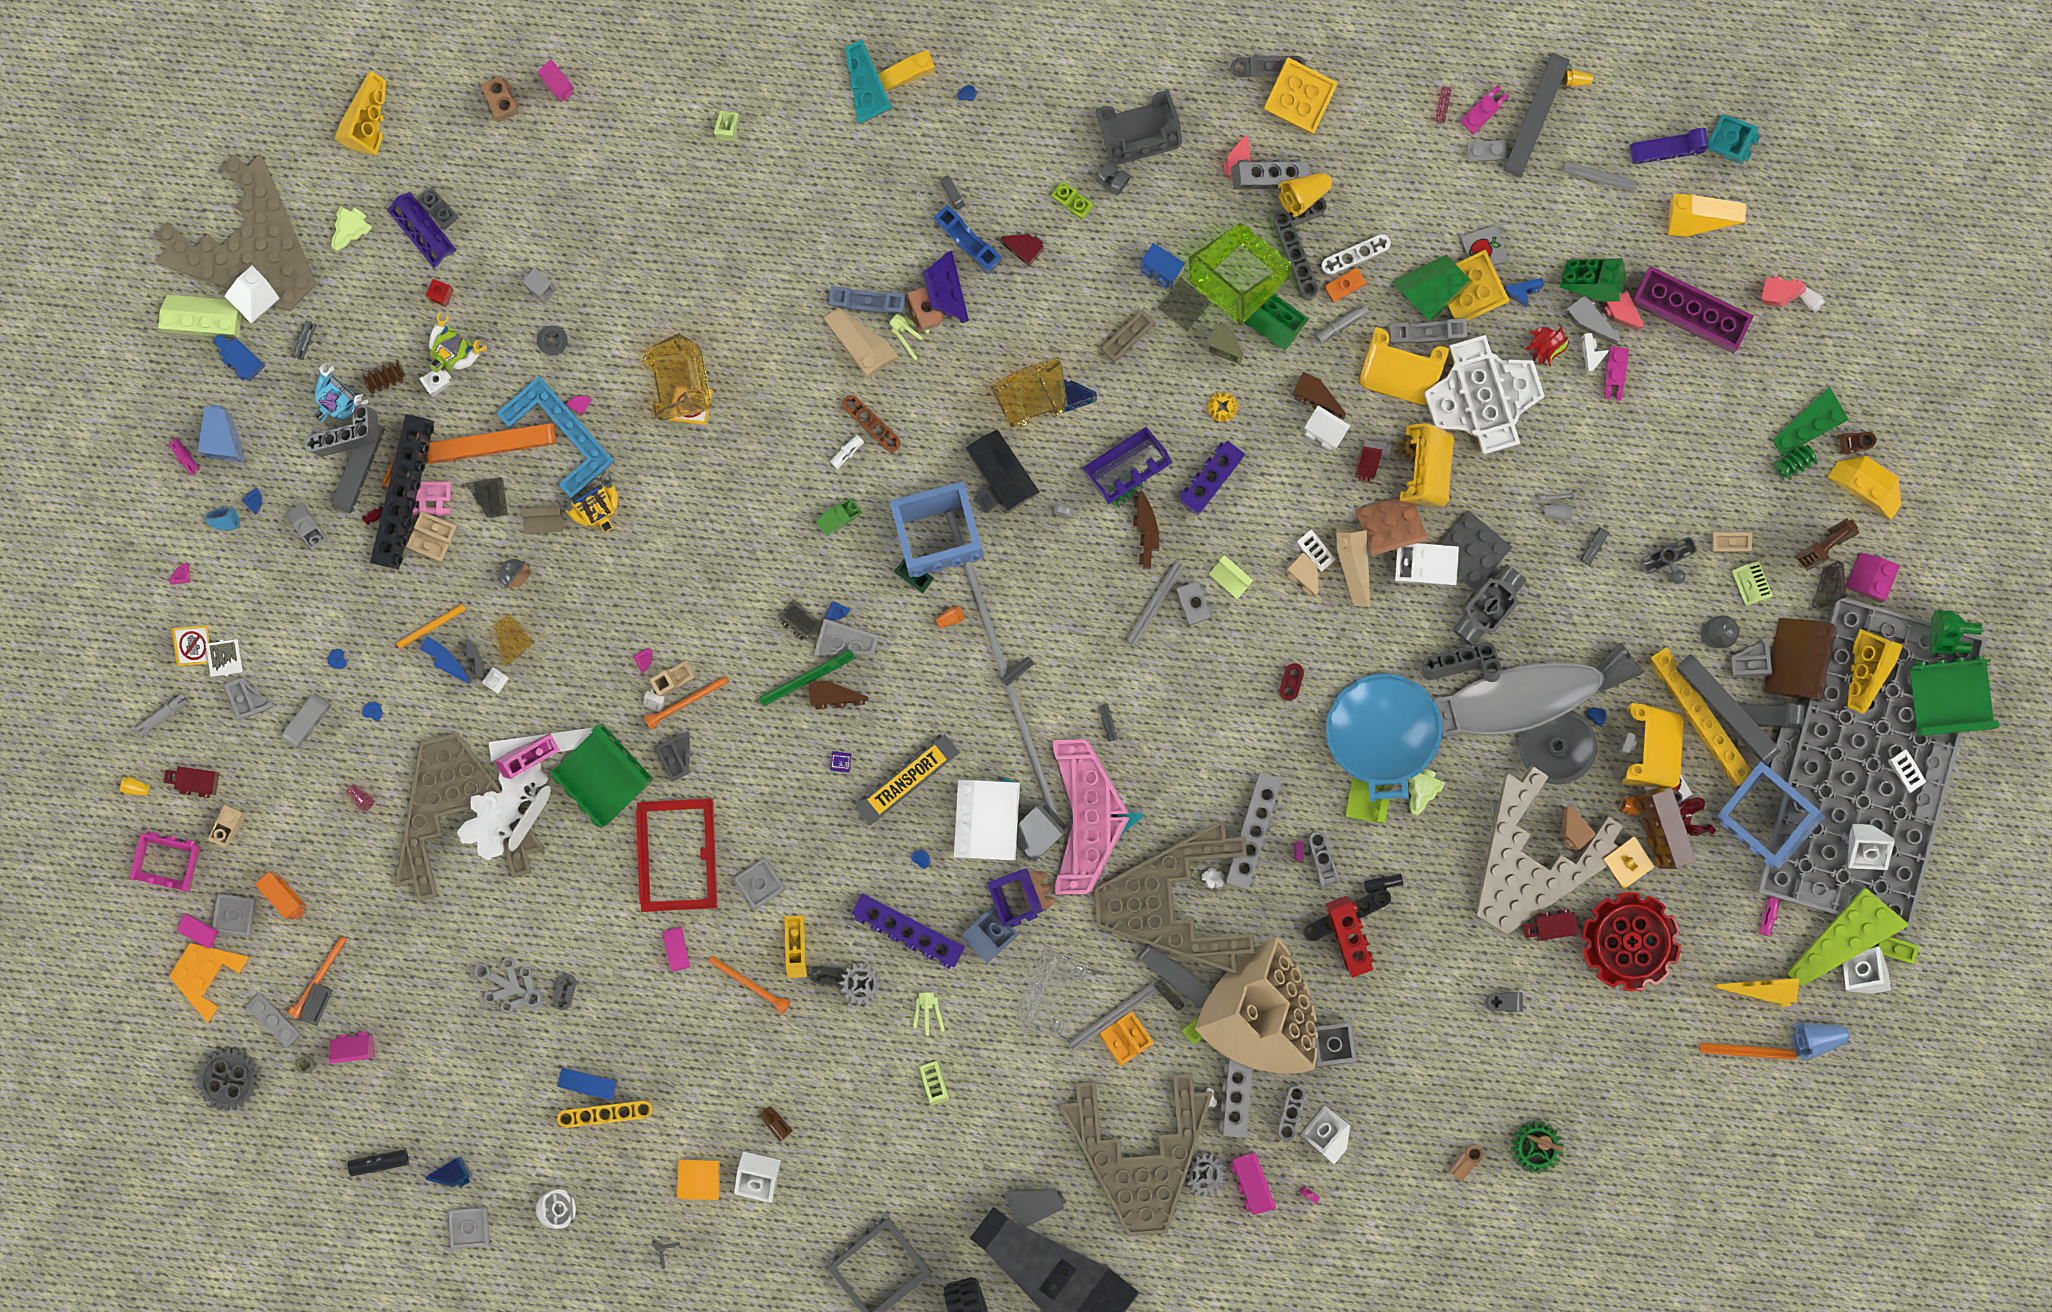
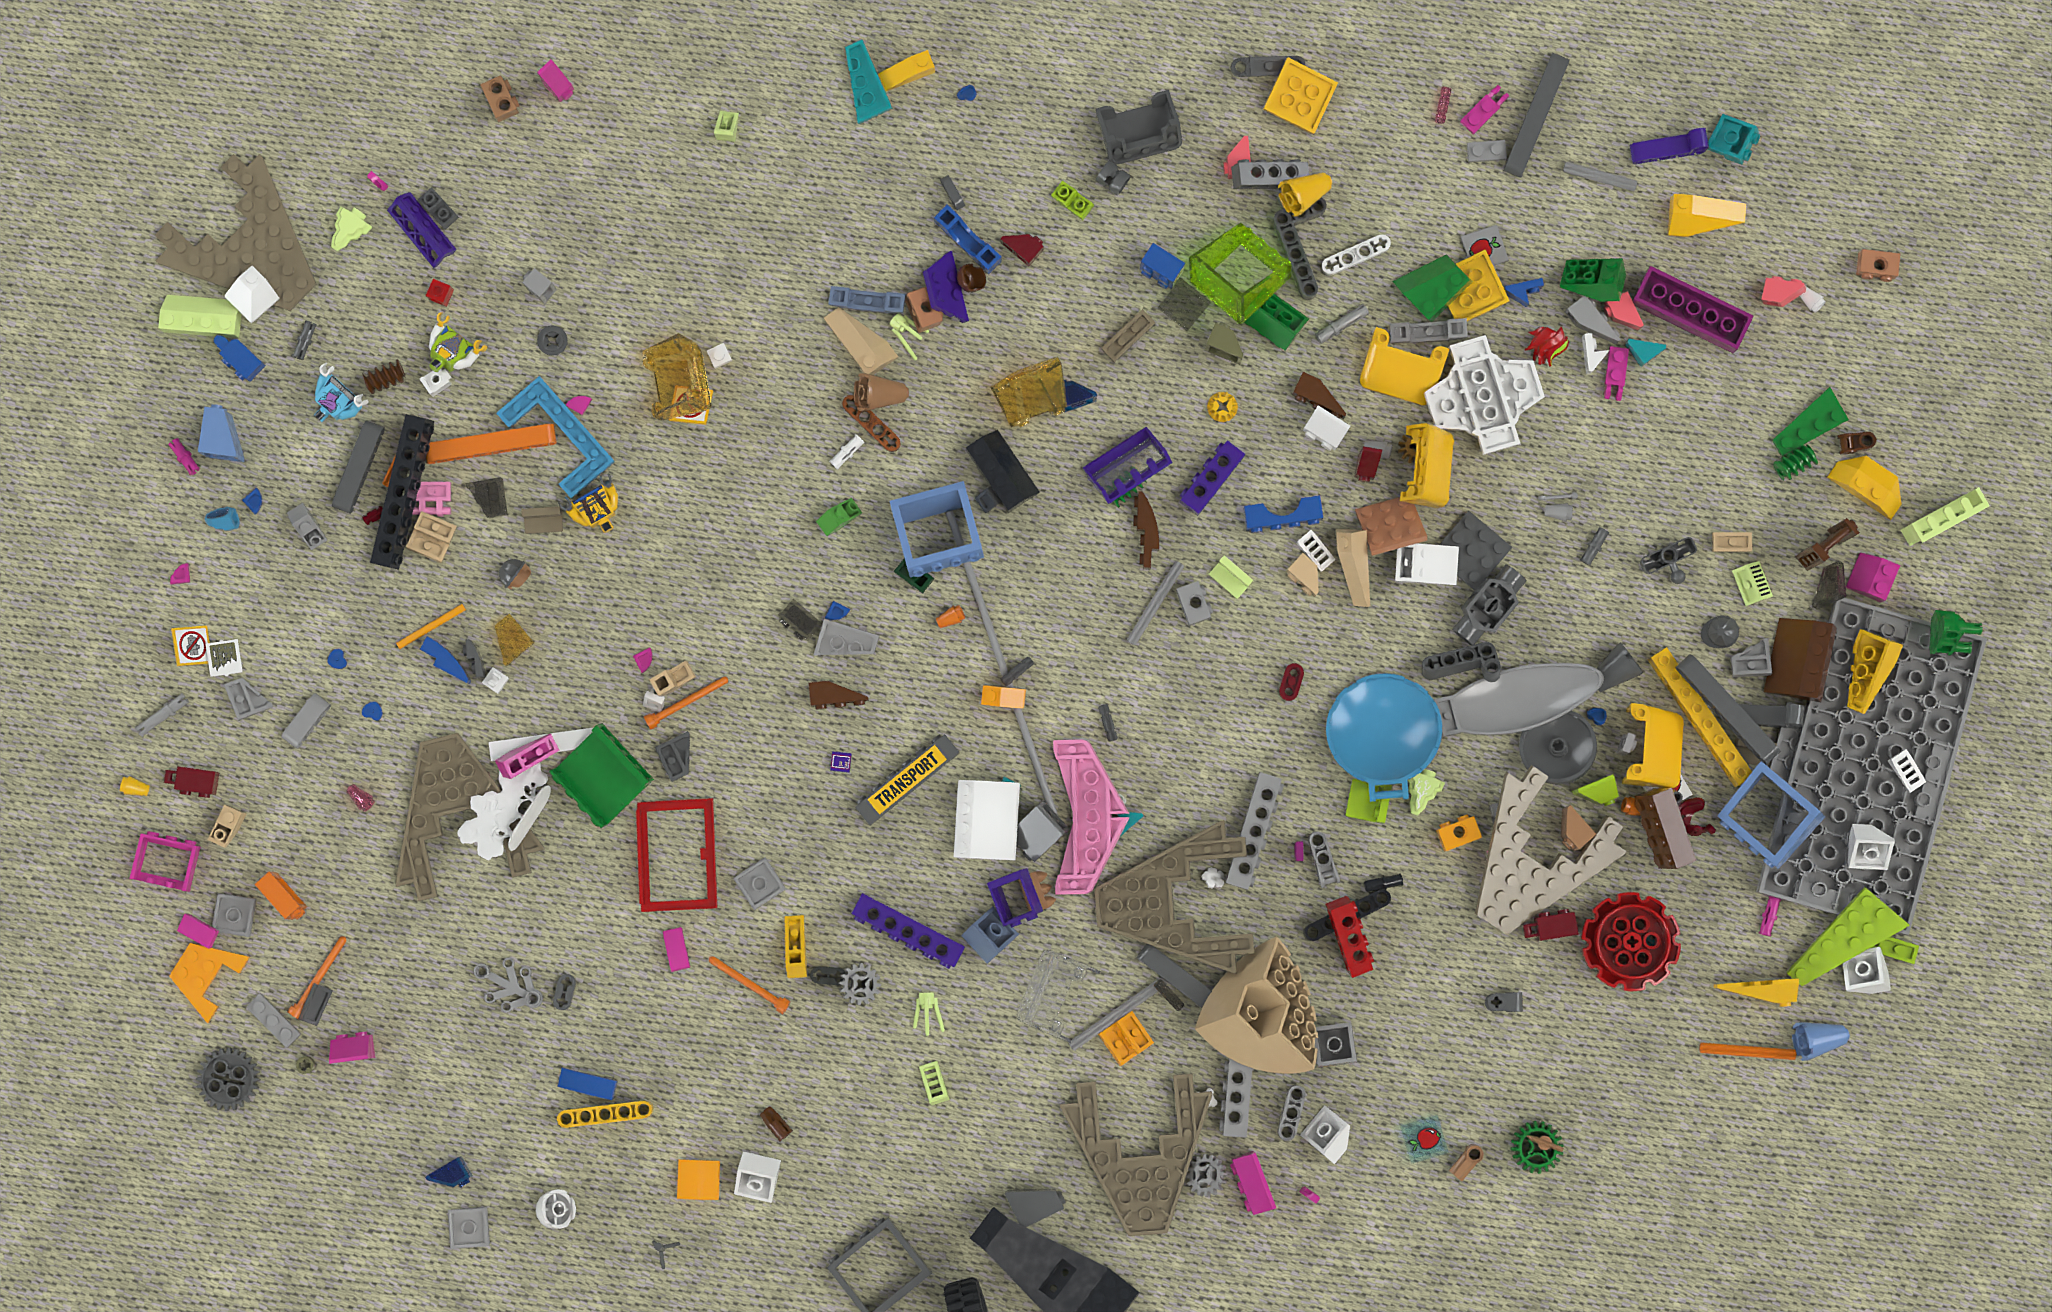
(360, 433): dark grey beam -> none
(362, 120): yellow wedge -> none
(377, 181): none -> dark pink tile
(378, 1162): black axle -> none
(719, 355): none -> white plate
(804, 679): green axle -> none
(878, 392): none -> medium nougat cone
(922, 858): blue piece -> none
(971, 278): none -> reddish brown hair
(1003, 696): none -> light orange slope
(1063, 511): light grey tile -> none
(1191, 1033): lime plate -> none
(1259, 517): none -> blue arch
(1345, 285): orange plate -> none
(1424, 1139): none -> clear light blue tile
(1470, 832): none -> light orange brick
(1576, 78): yellow cone -> none
(1599, 792): none -> lime slope
(1628, 862): yellow piece -> none
(1643, 350): none -> teal slope
(1888, 261): none -> nougat brick
(1945, 517): none -> yellowish green window
(1952, 696): green panel -> none

